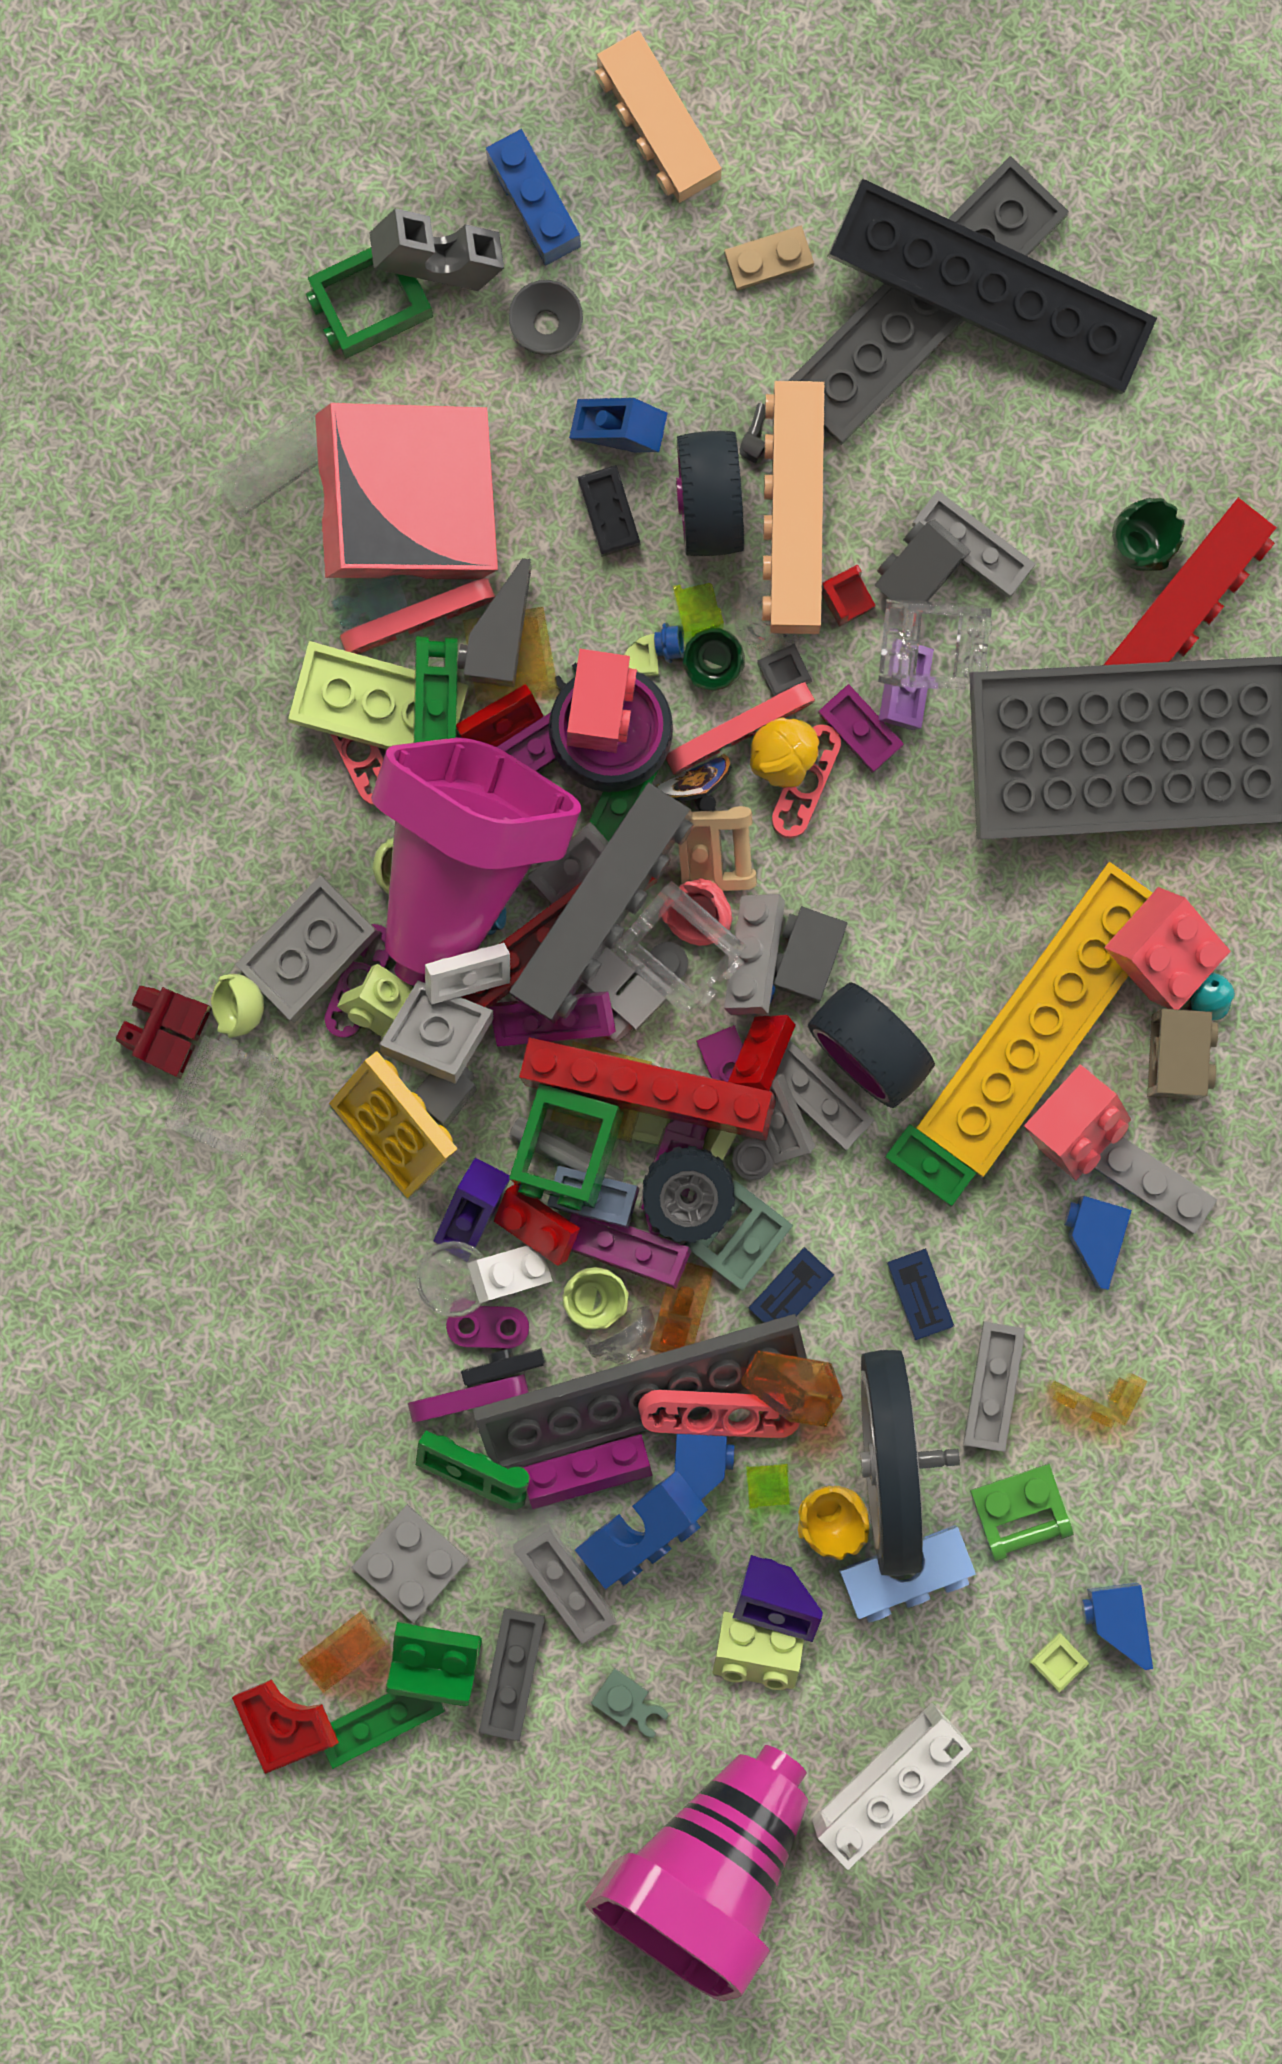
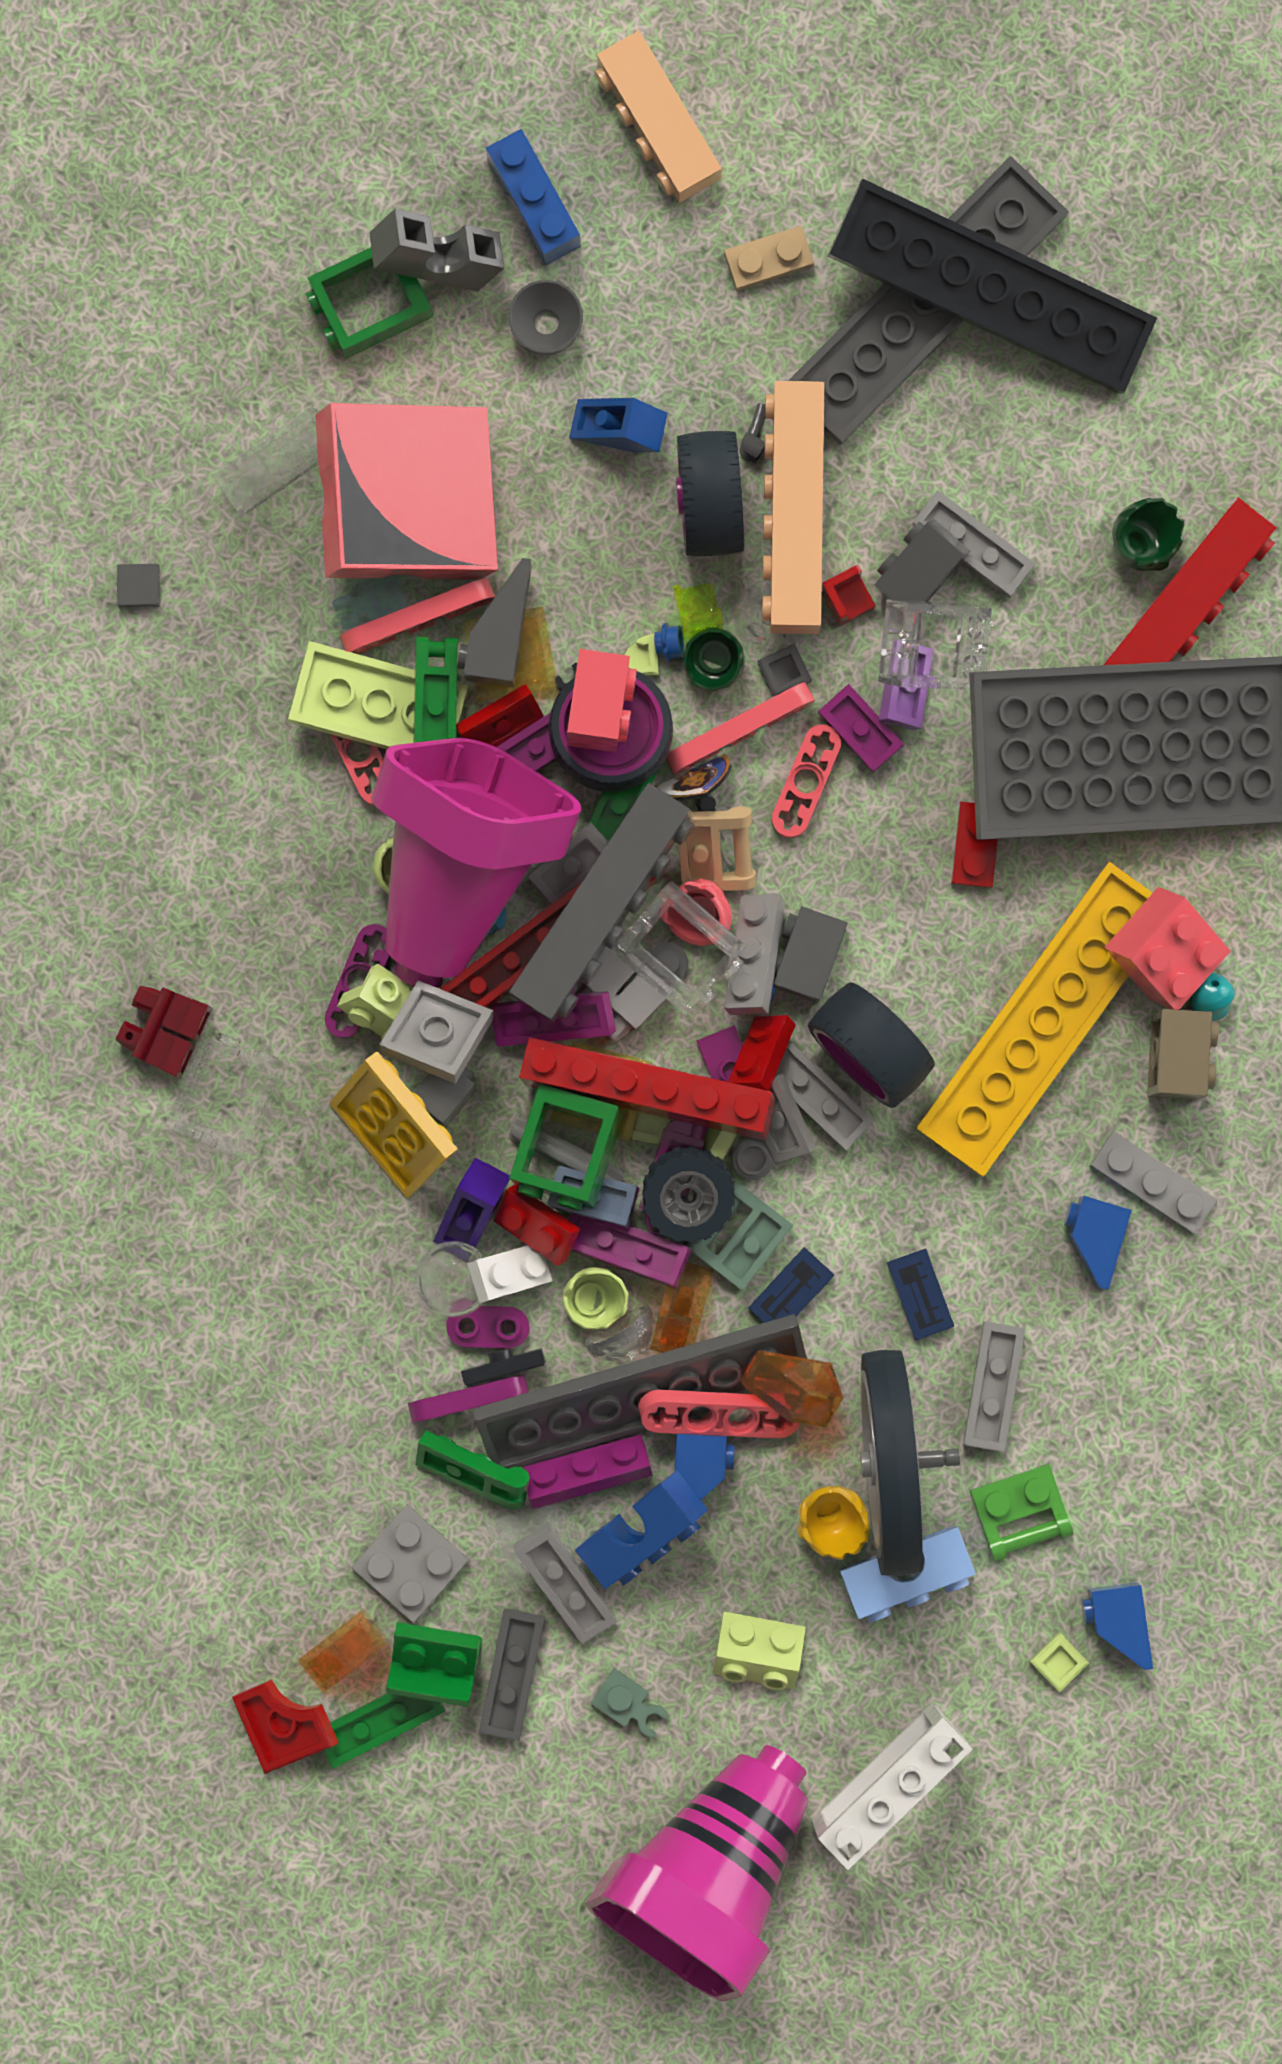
(138, 585): none -> dark grey tile
(236, 1005): yellowish green hair -> none
(307, 949): light grey plate -> none
(467, 973): white plate -> none
(609, 510): black plate -> none
(767, 1484): clear neon green panel -> none
(777, 1600): dark purple slope -> none
(784, 751): yellow hair -> none
(930, 1165): green plate -> none
(973, 857): none -> red plate
(1078, 1123): coral brick -> none
(1123, 1395): clear yellow bracket -> none

